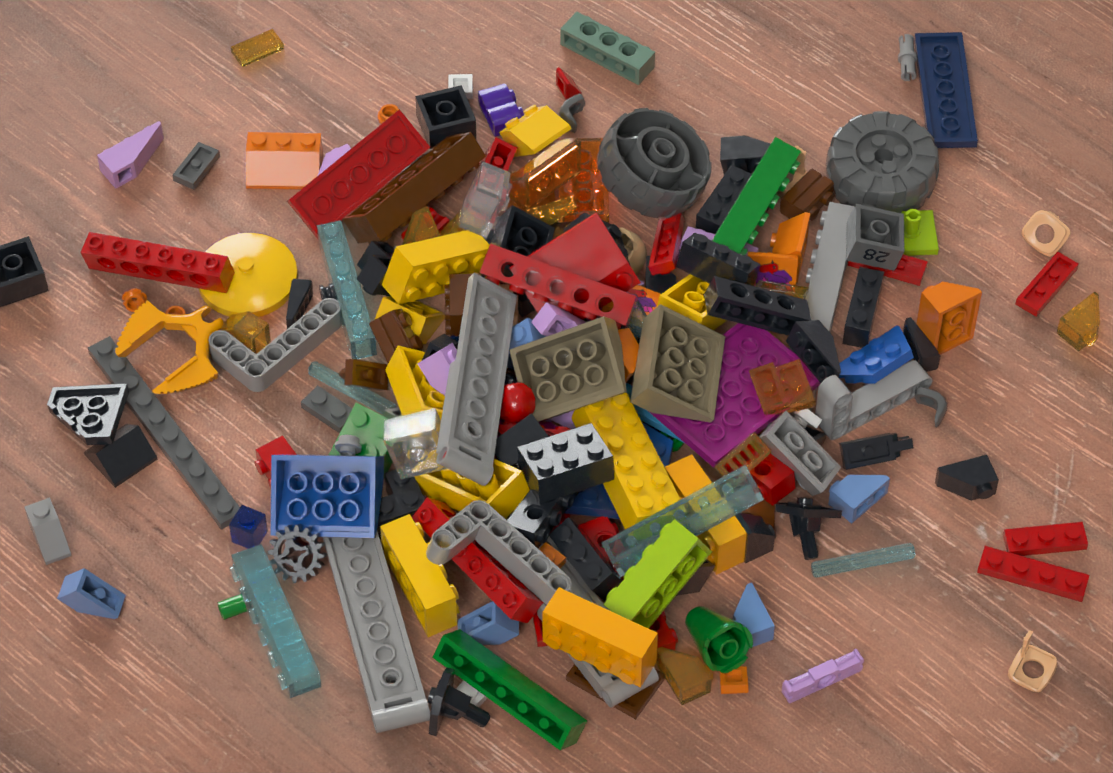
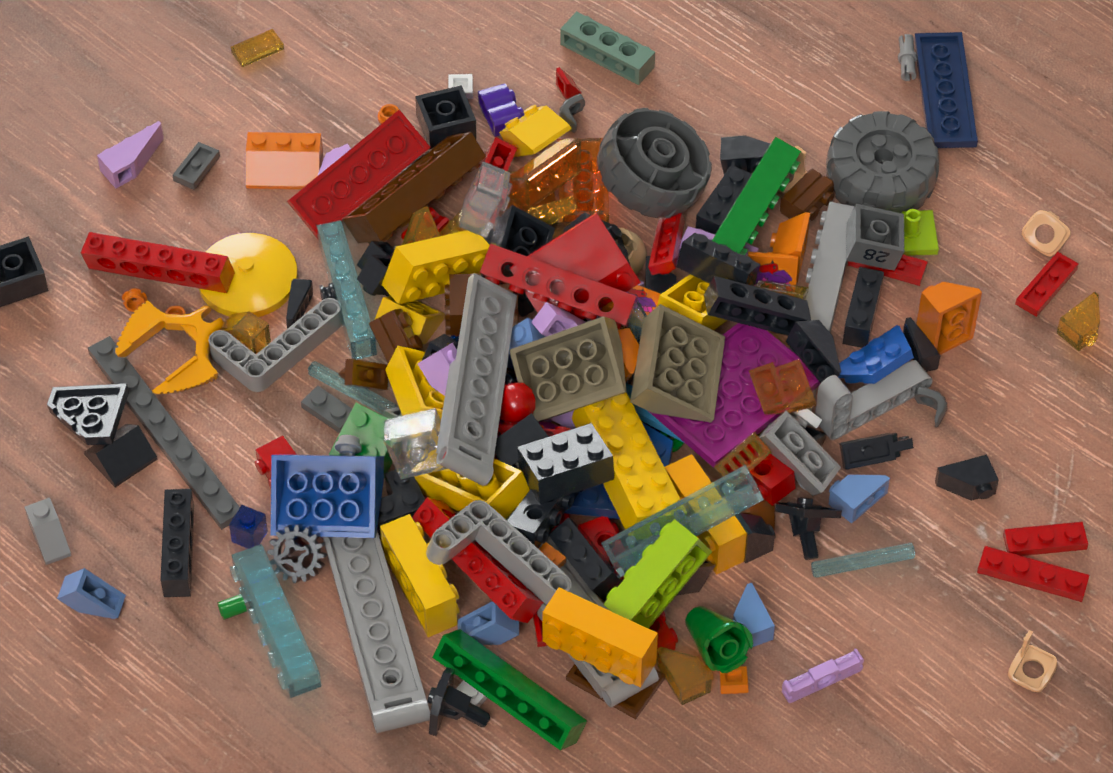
(177, 543): none -> black brick

